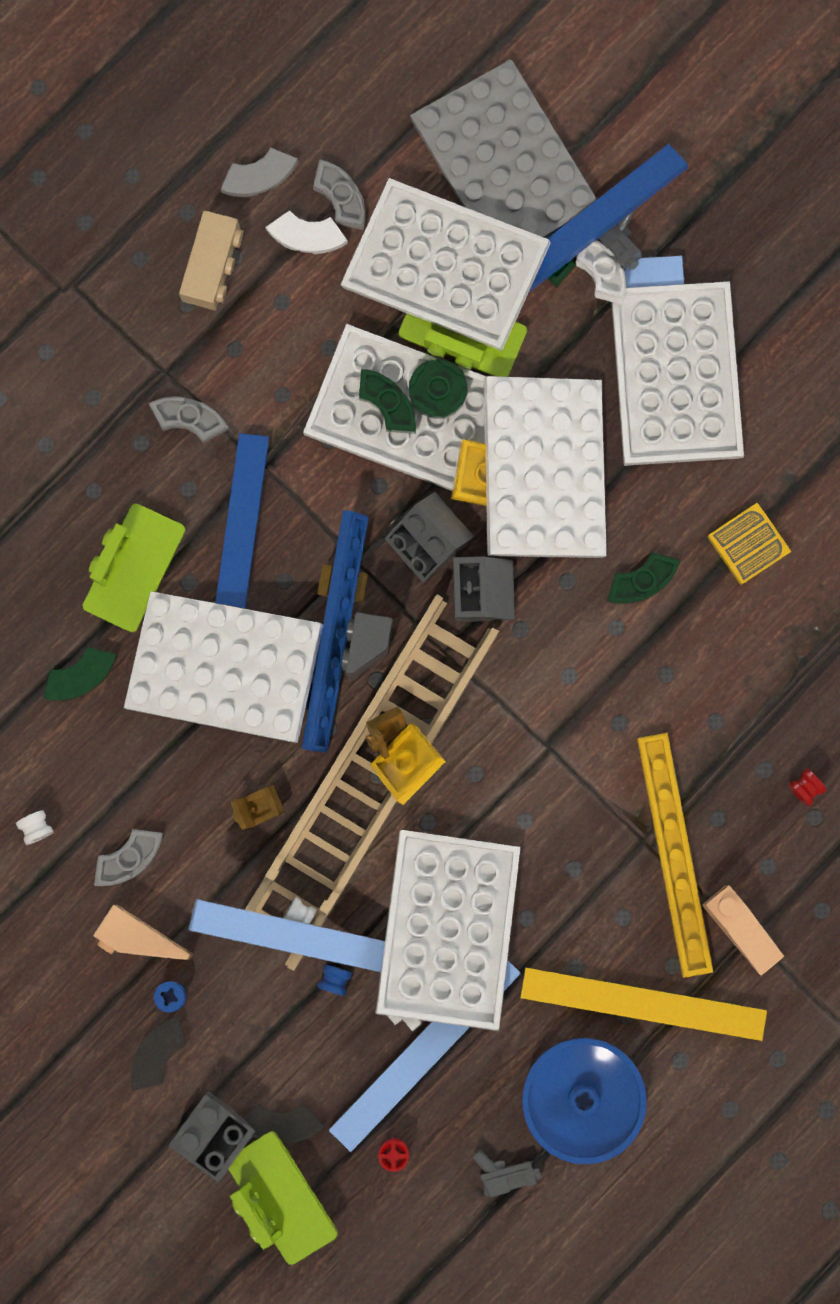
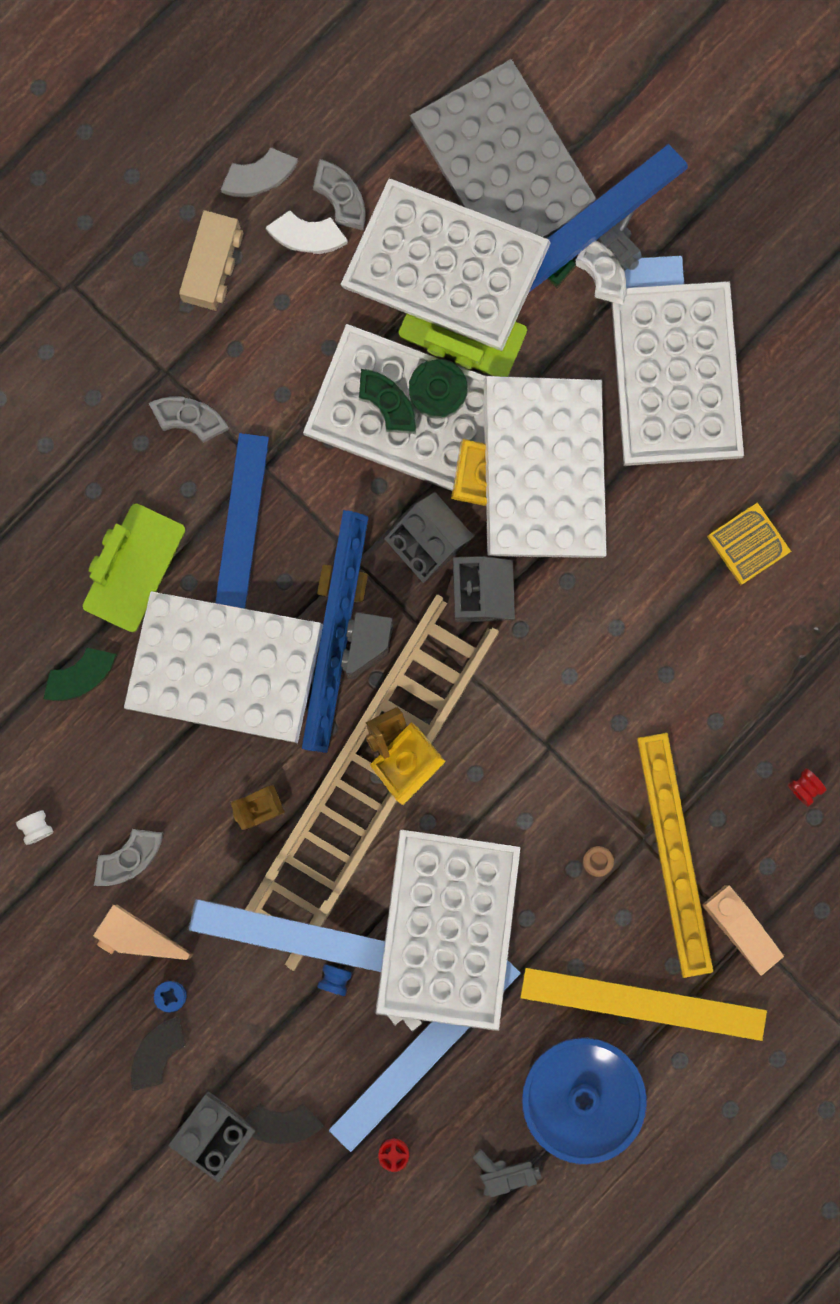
(278, 1201): lime bracket -> none
(299, 912): white wheel -> none
(598, 861): none -> medium nougat tile
(644, 582): dark green tile -> none

